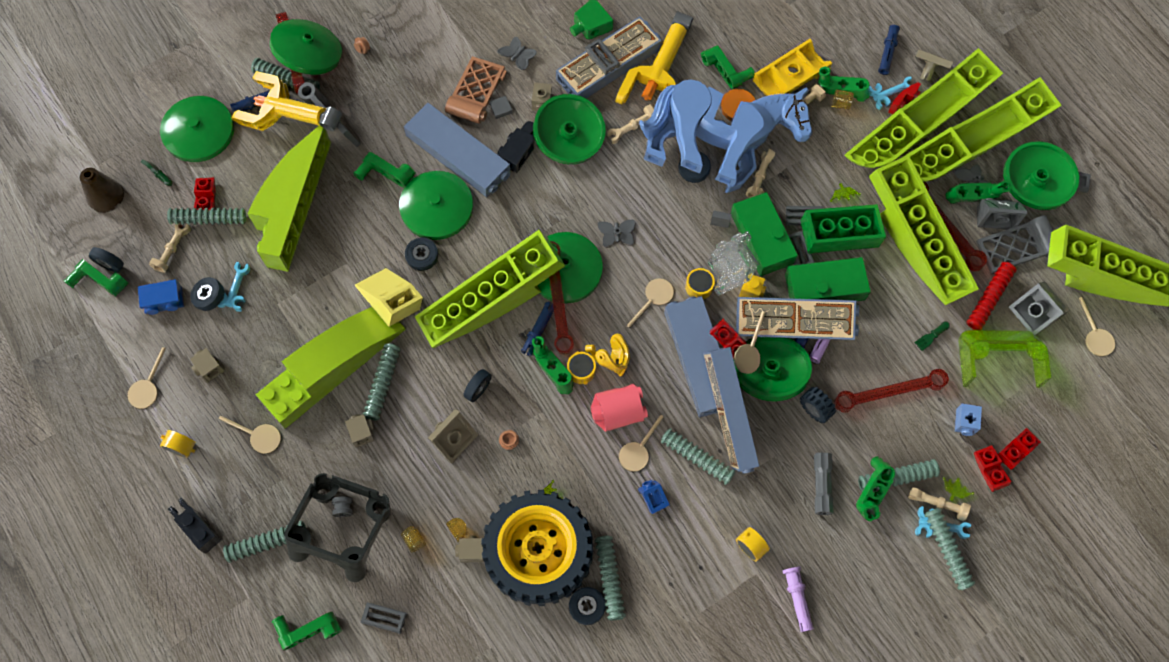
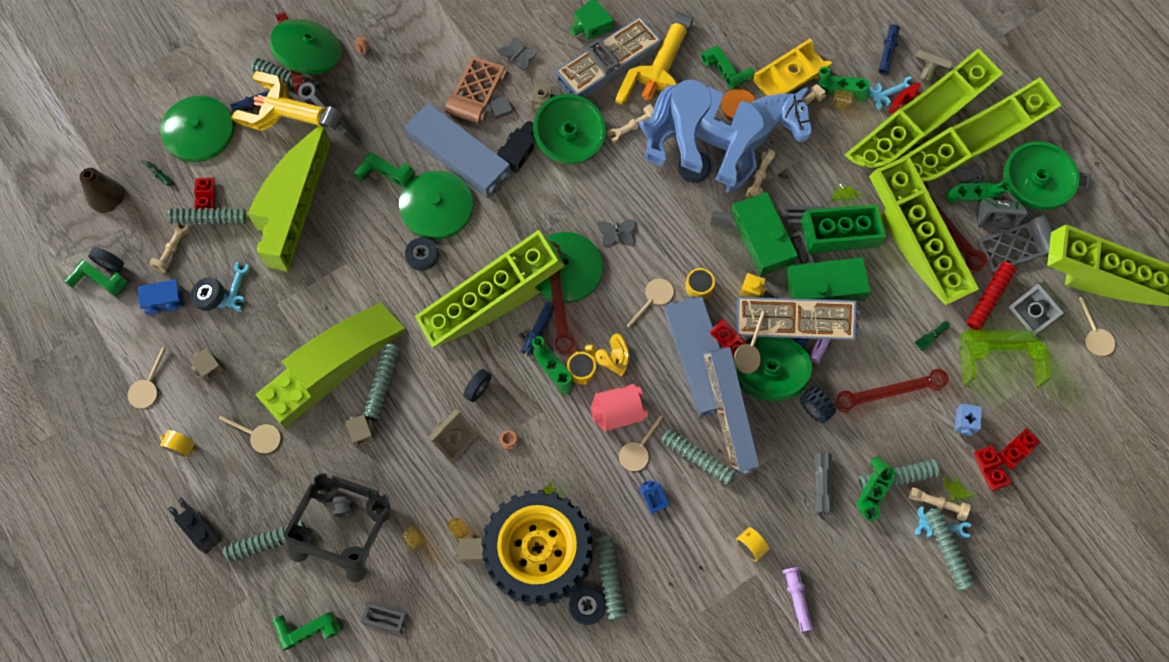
(390, 296): light yellow slope -> none
(732, 262): clear bracket -> none

